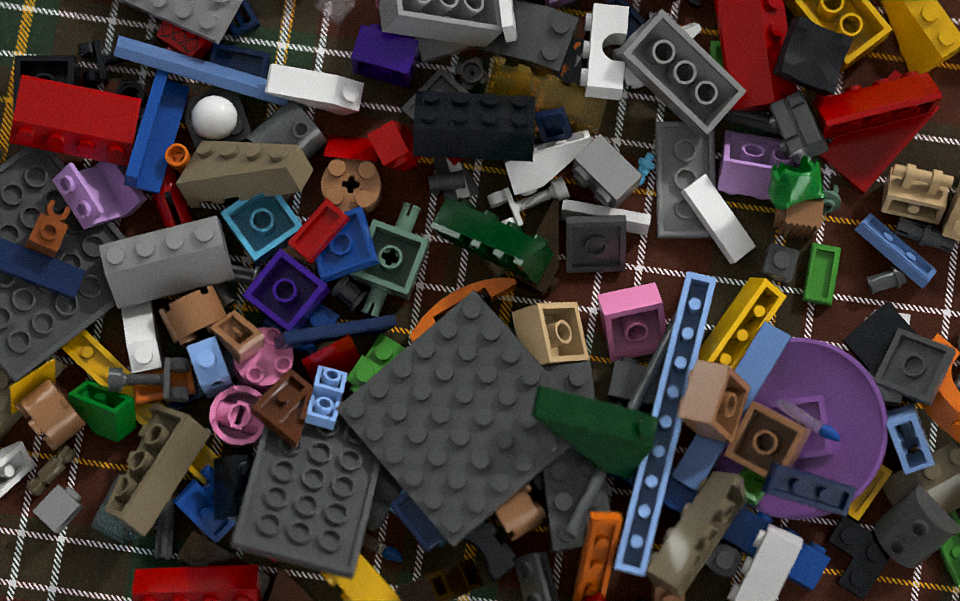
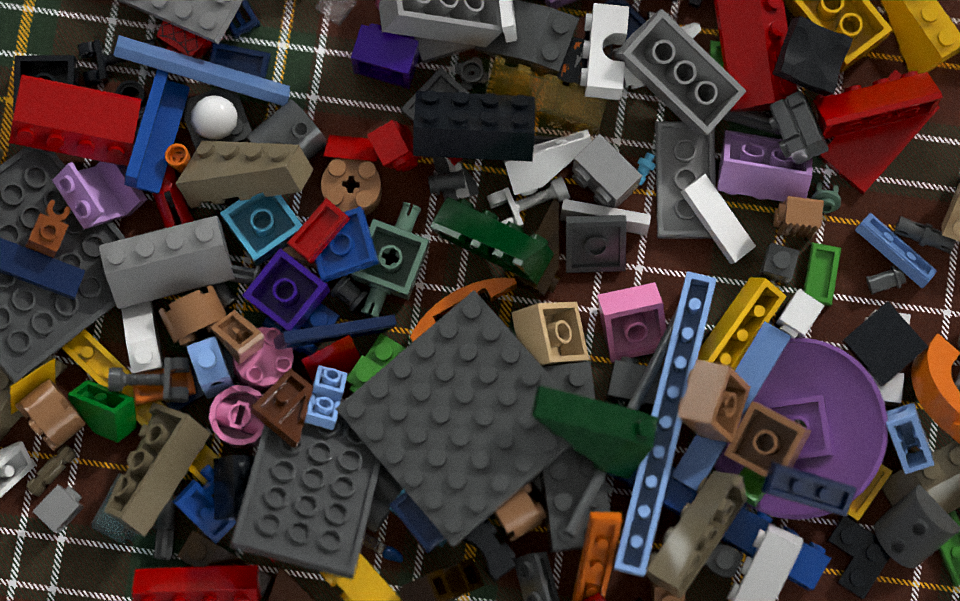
(315, 89): white slope -> none
(553, 124): dark blue plate -> none
(793, 185): green hair -> none
(799, 314): none -> white slope
(825, 431): clear piece -> none
(914, 366): dark grey plate -> none
(916, 193): tan brick -> none

